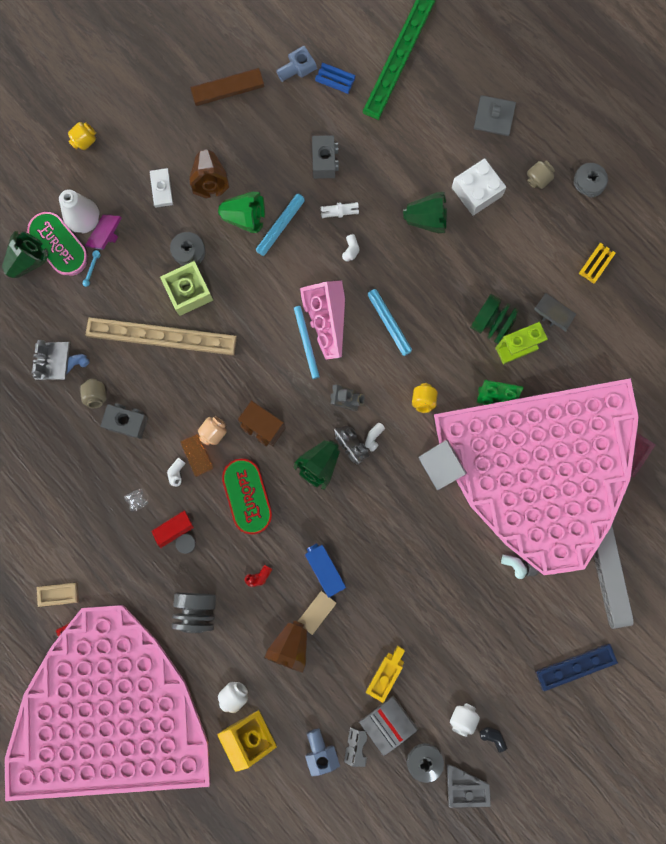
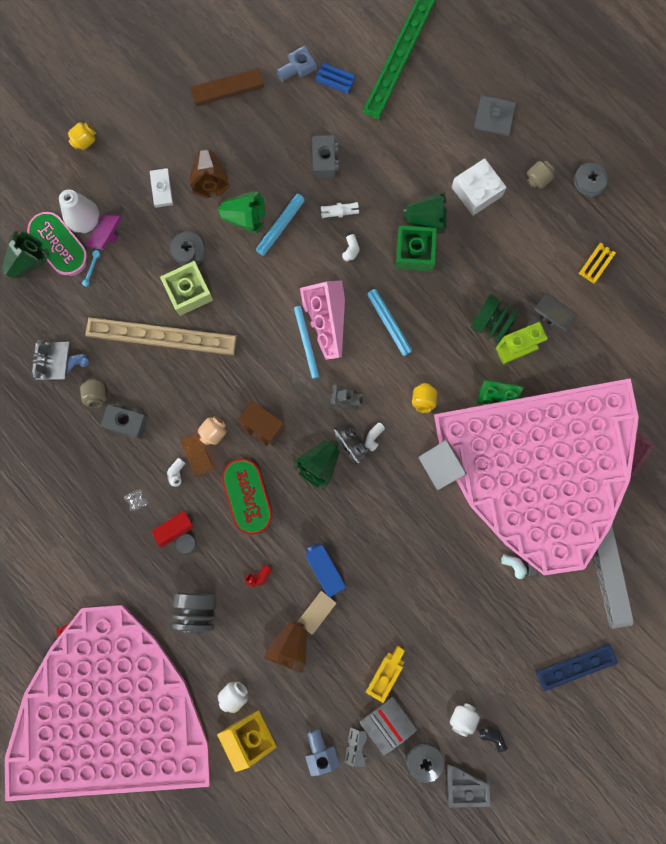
(57, 594): tan tile -> none
(416, 248): none -> green brick

